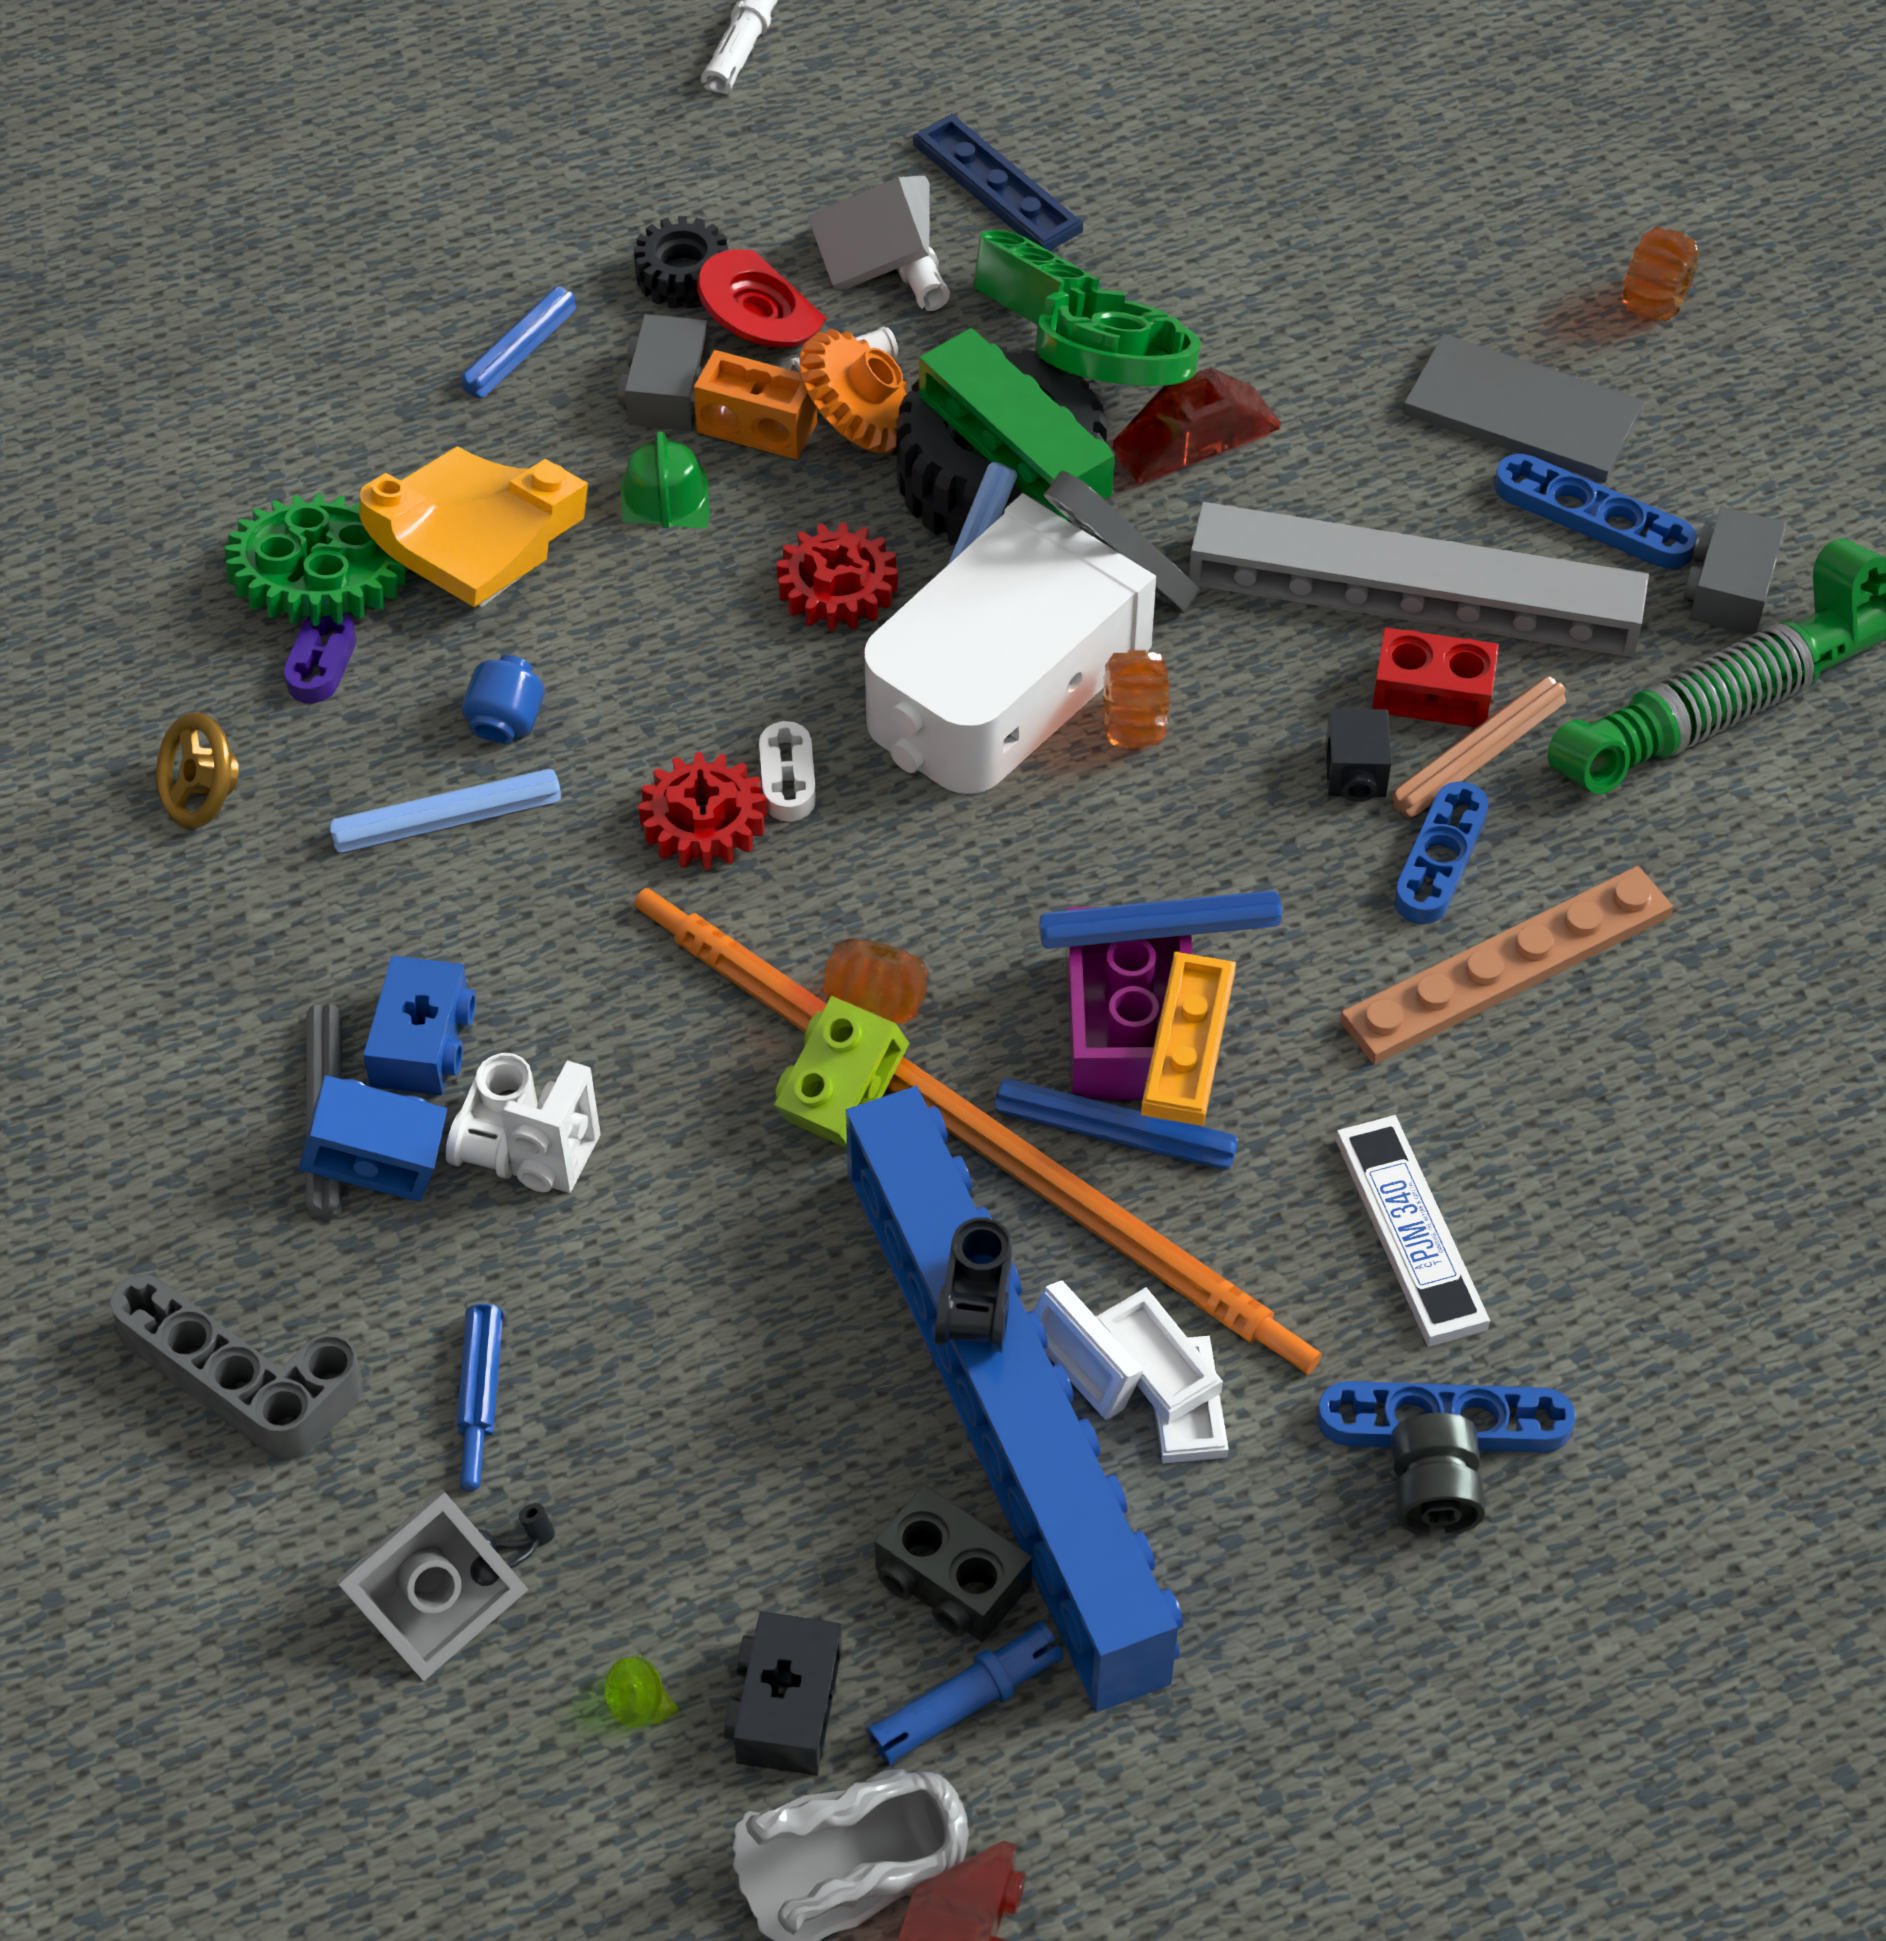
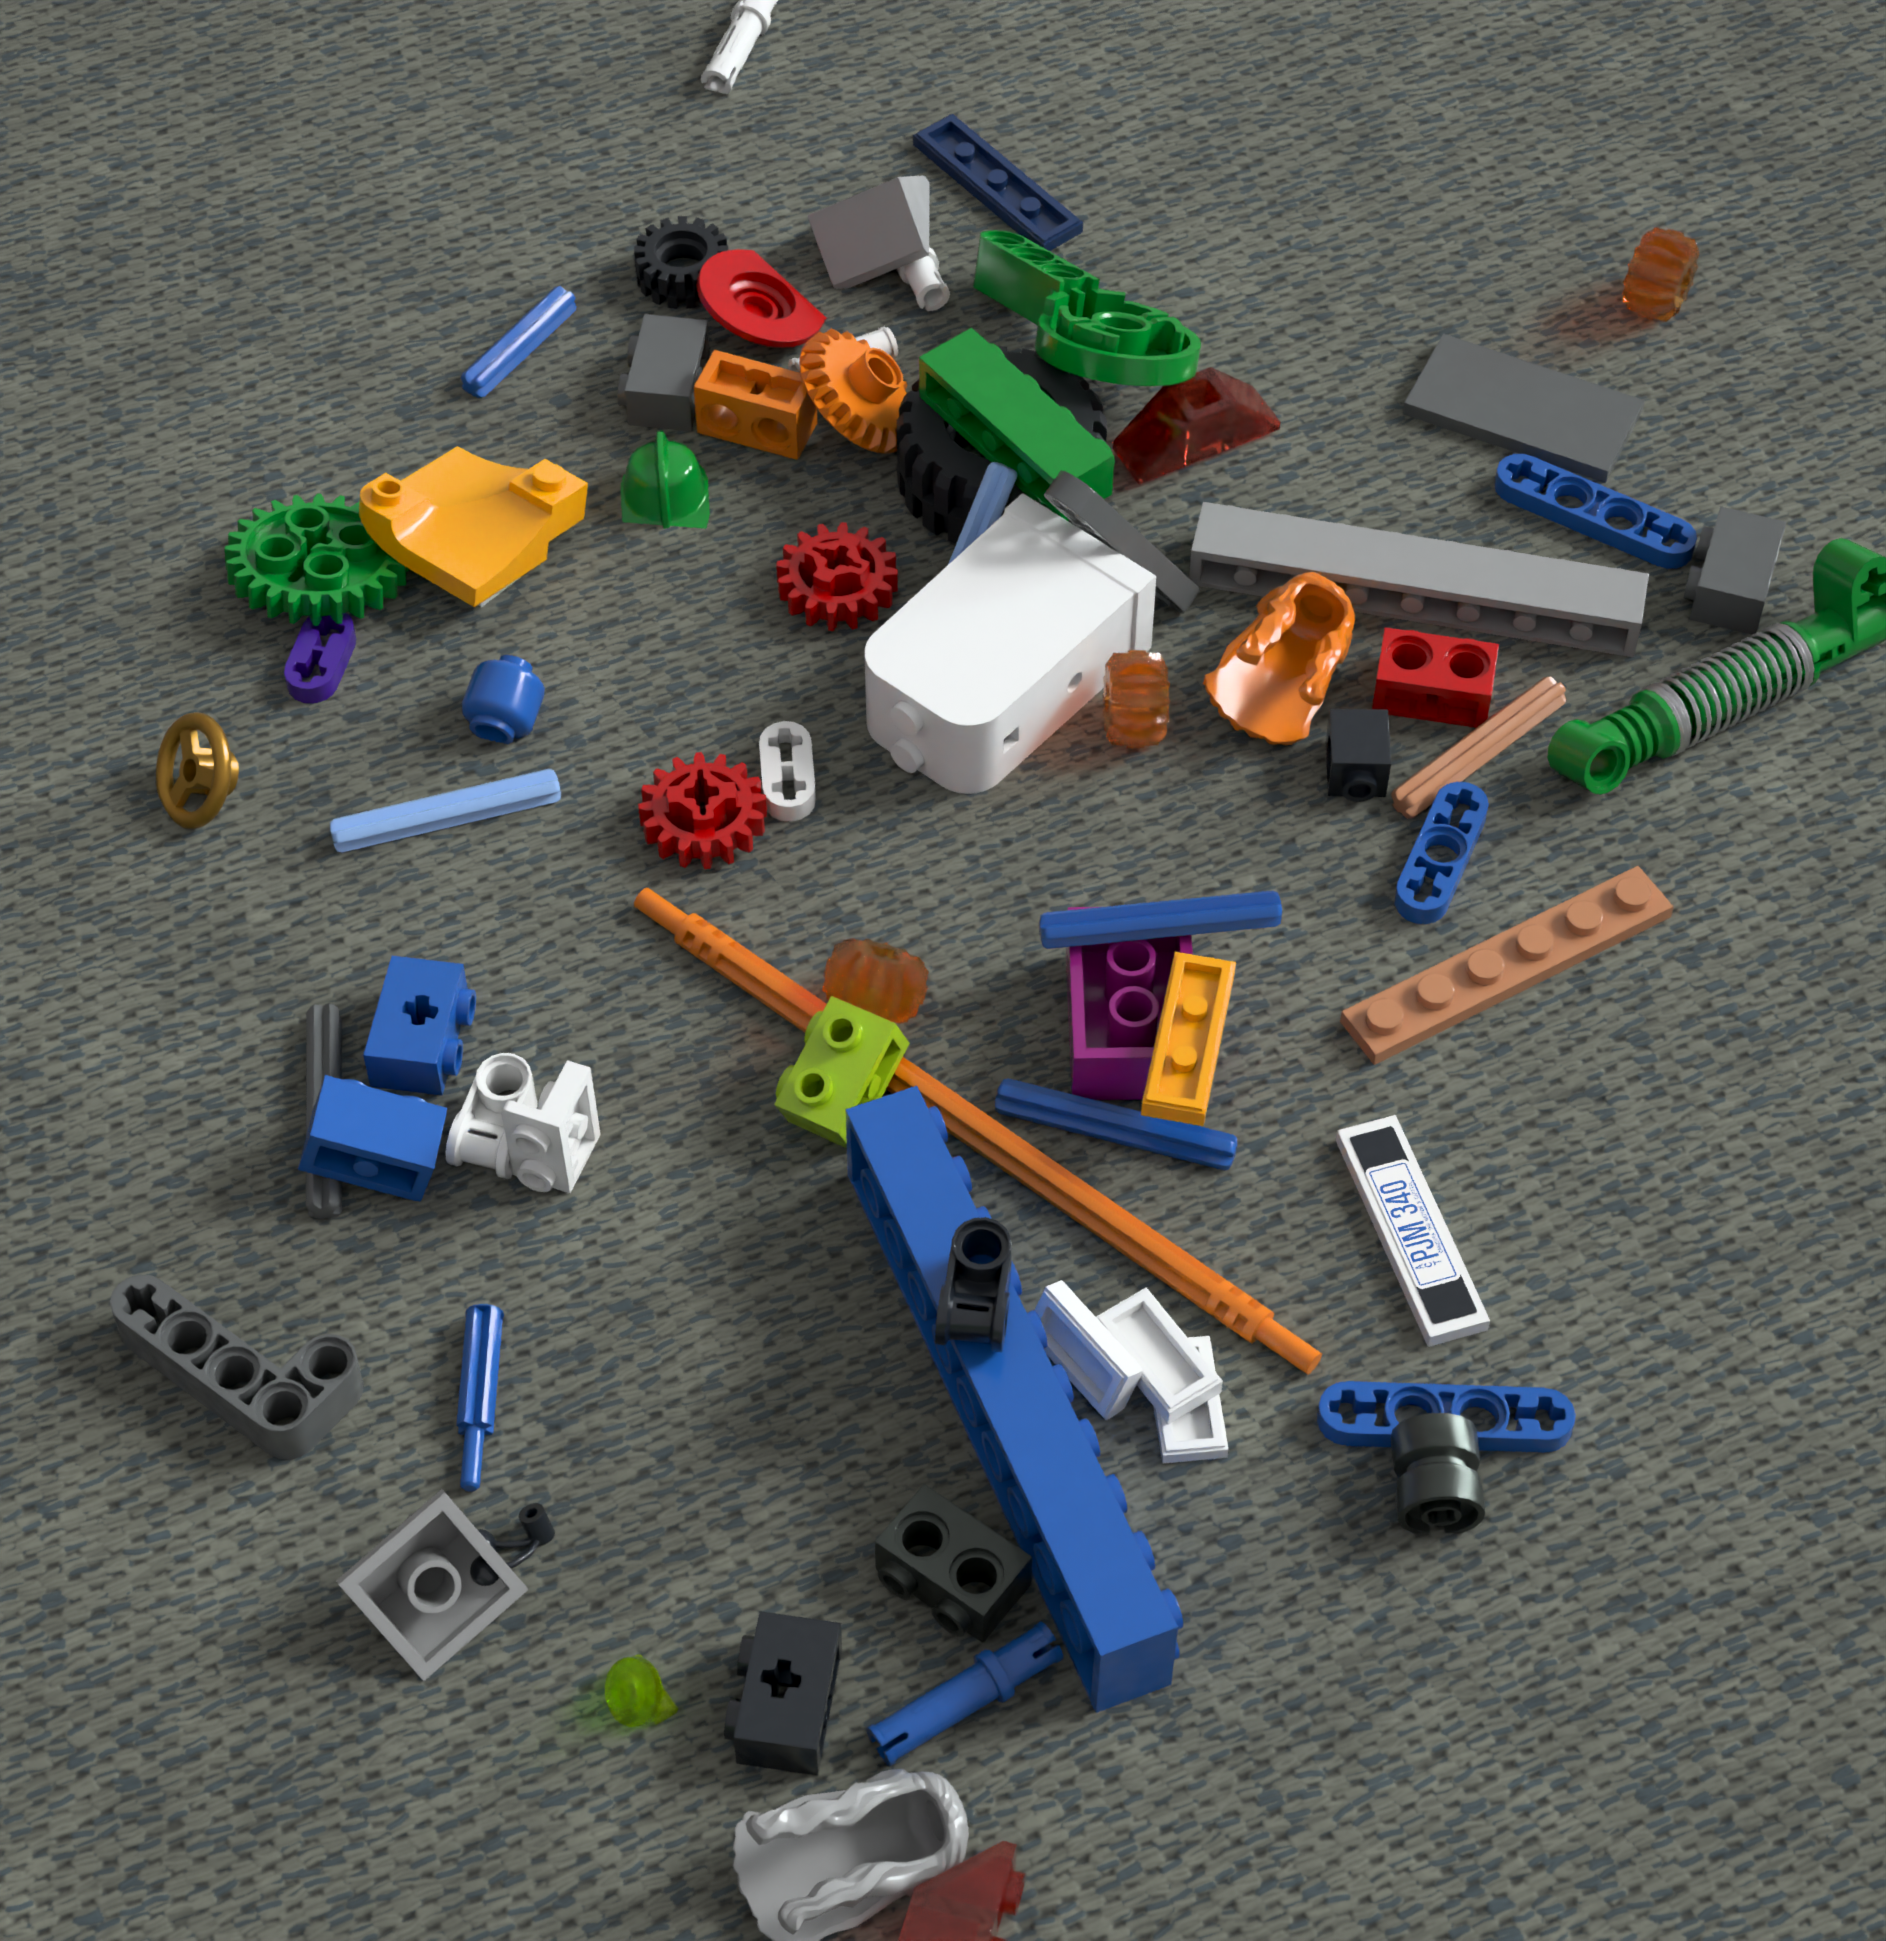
(1284, 660): none -> orange hair

